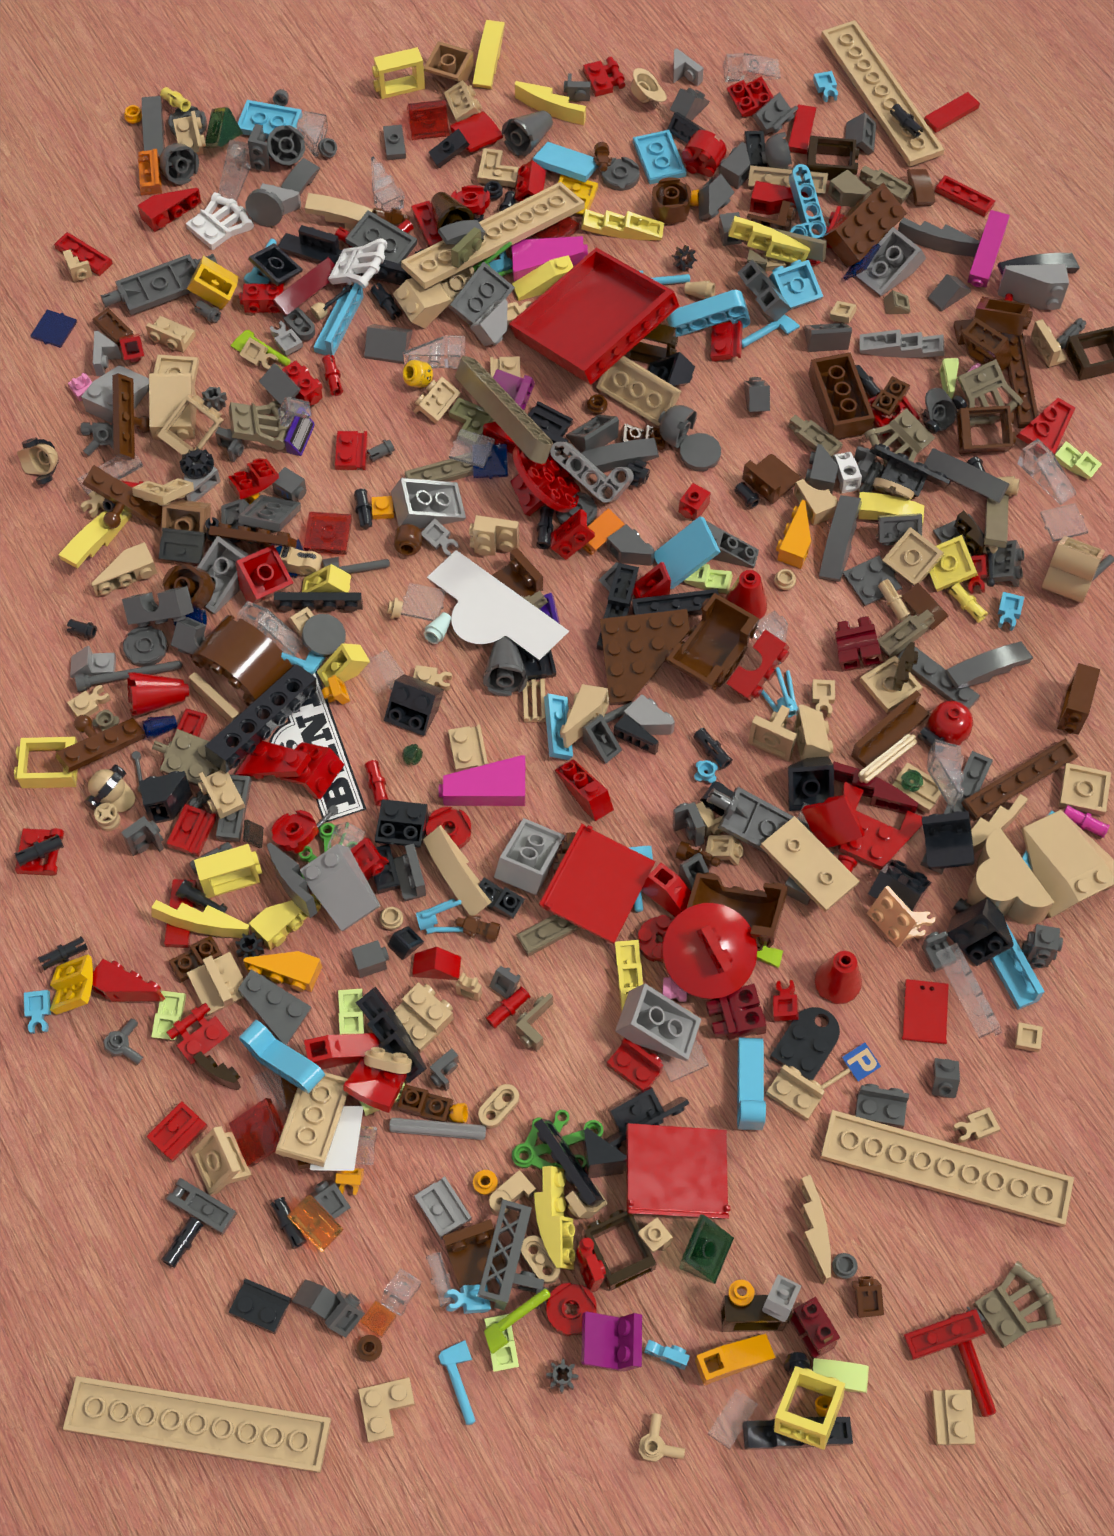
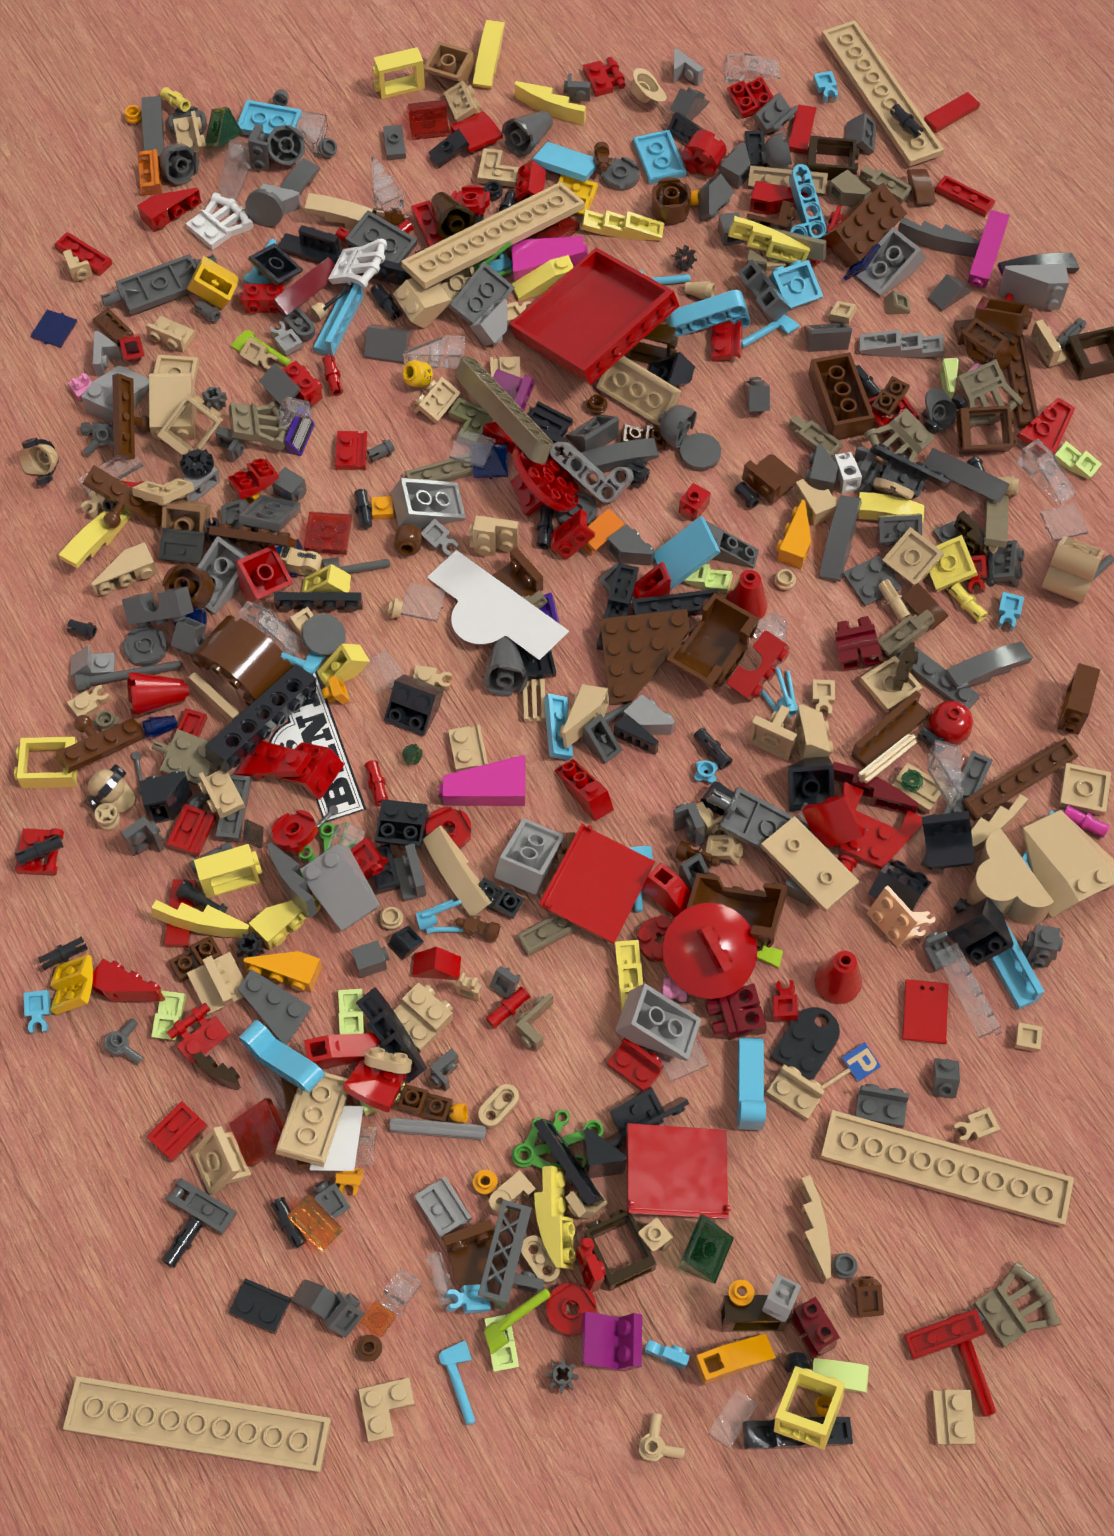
(437, 629): light aqua cone -> none
(456, 231): dark grey slope -> none
(466, 247): olive plate -> none

